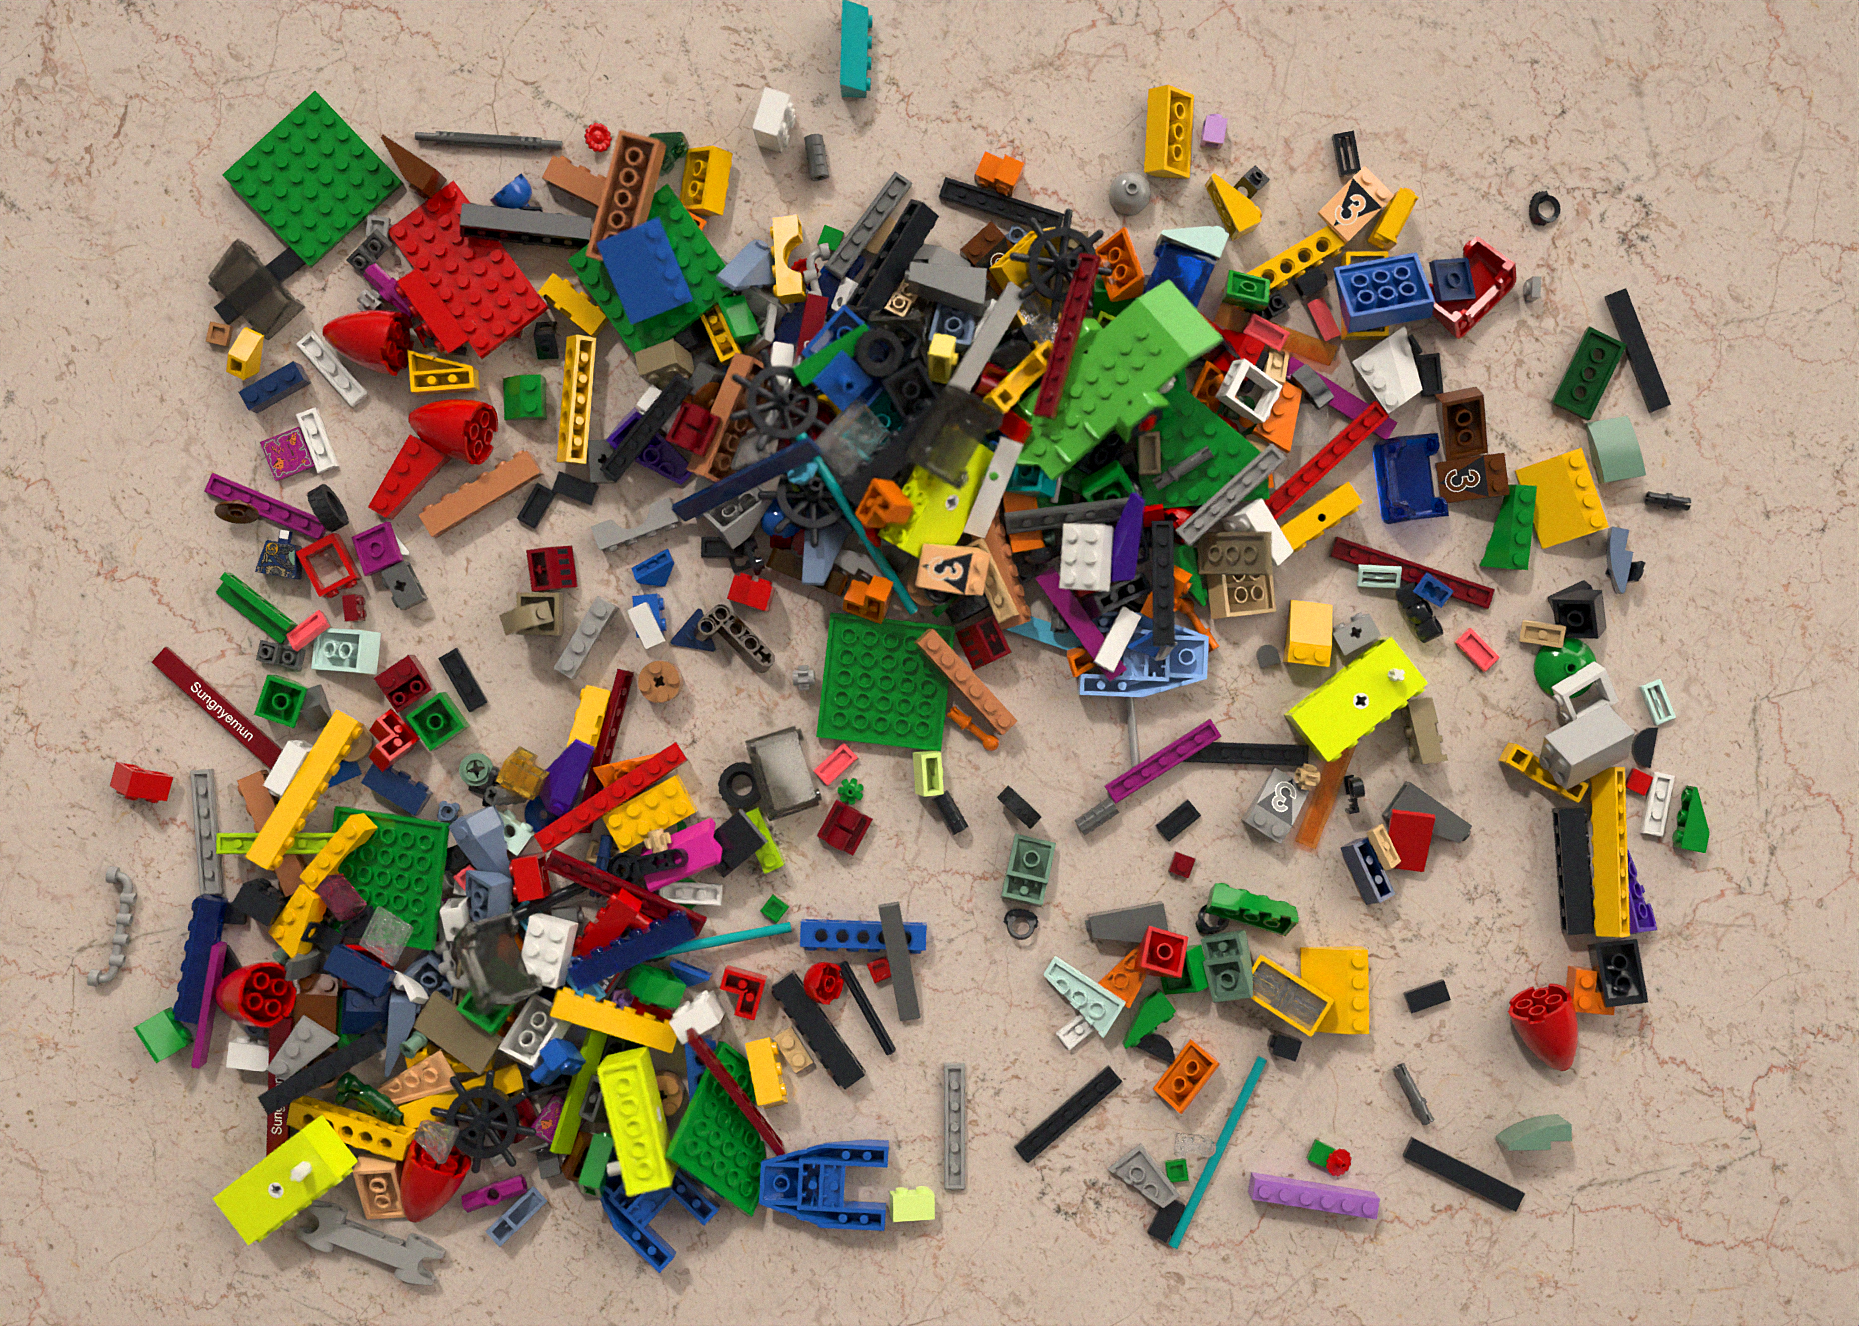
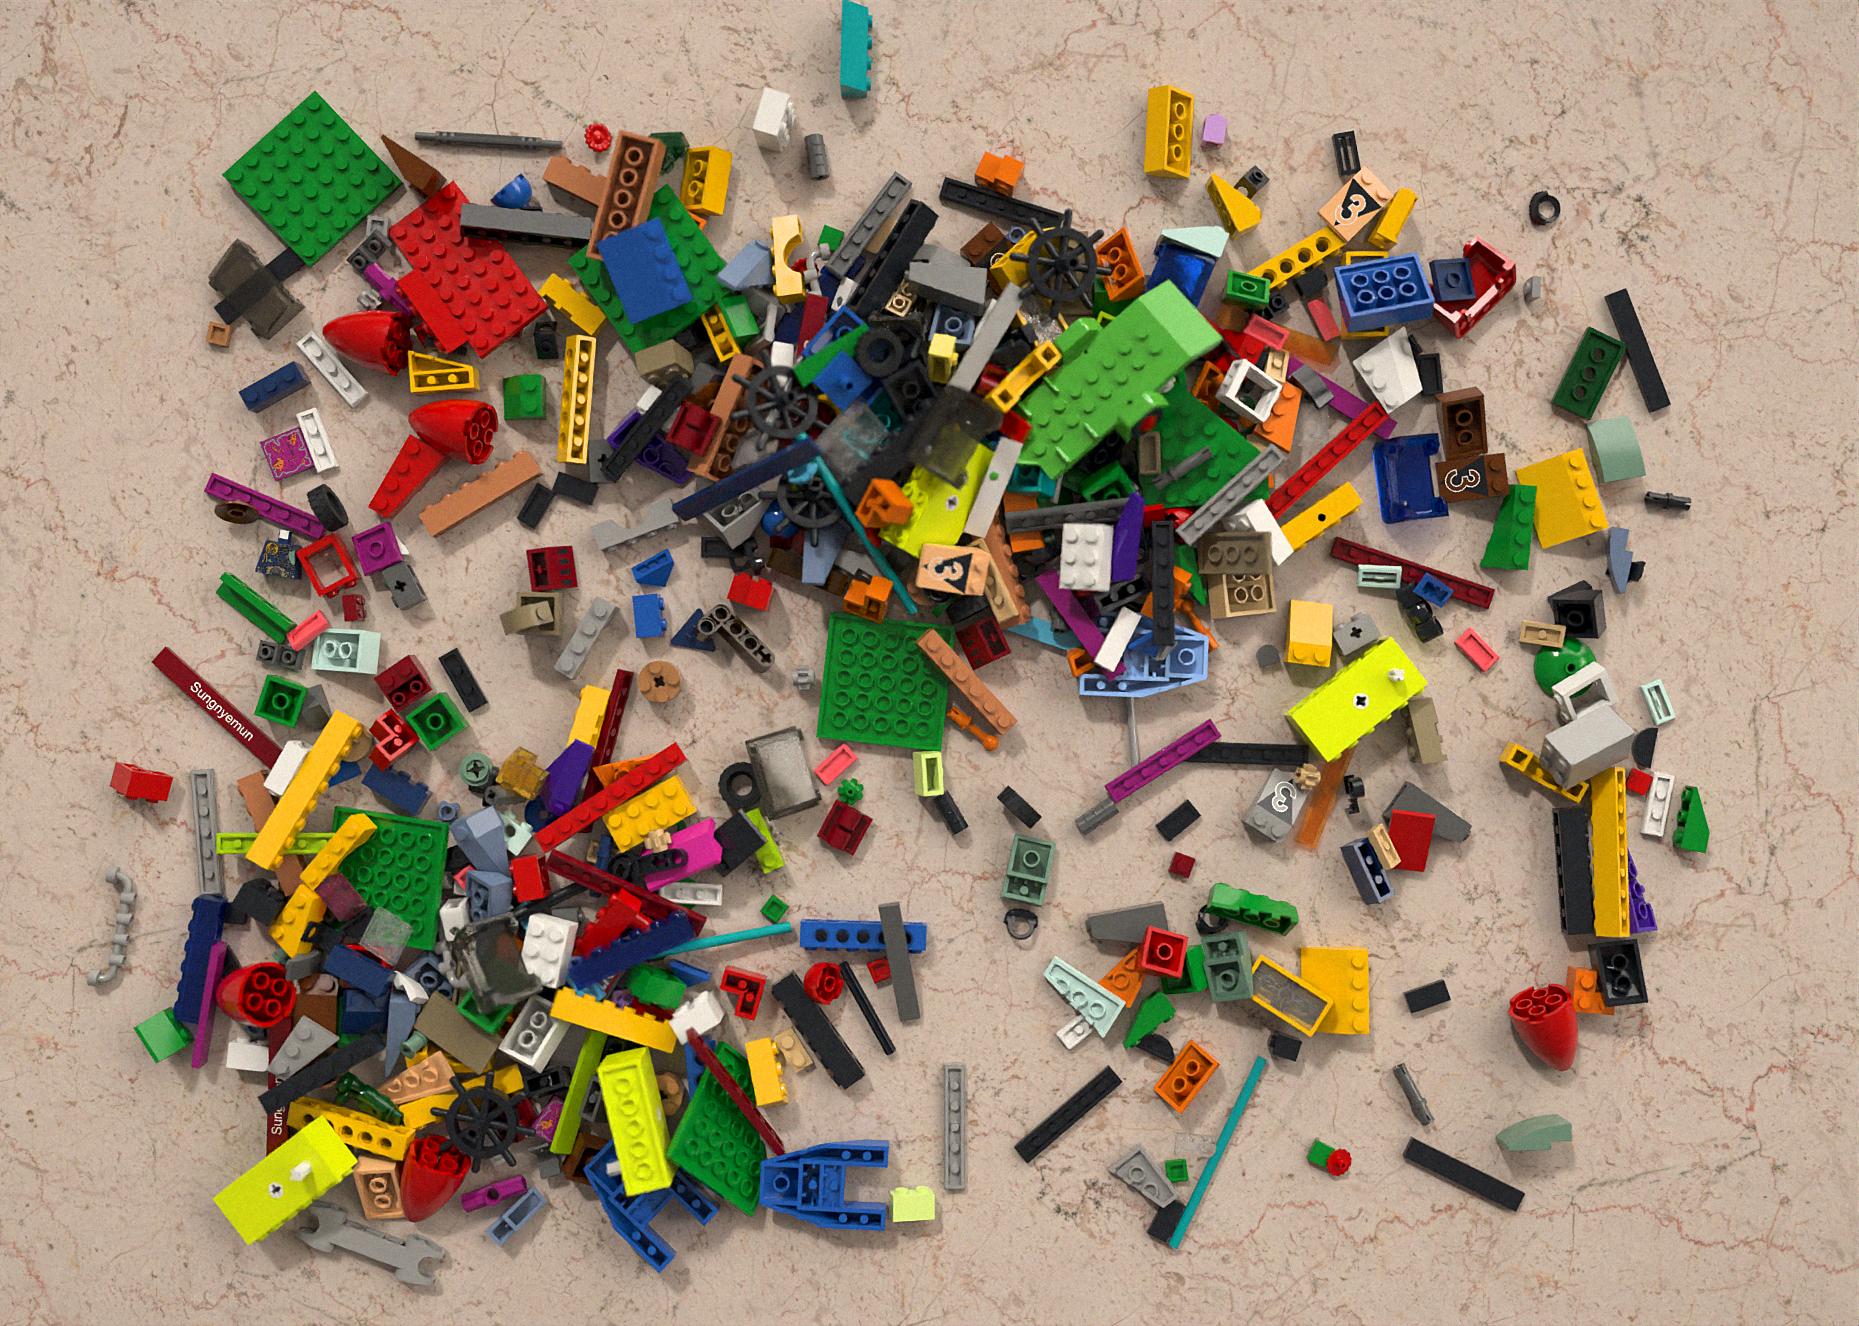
(245, 354): yellow slope -> none
(436, 1139): clear wing -> none
(559, 1058): blue brick -> none
(595, 1168): green slope -> none
(646, 625): white slope -> none
(1066, 336): dark red tile -> none
(1129, 193): light grey cylinder -> none
(1313, 1195): medium lavender brick -> none

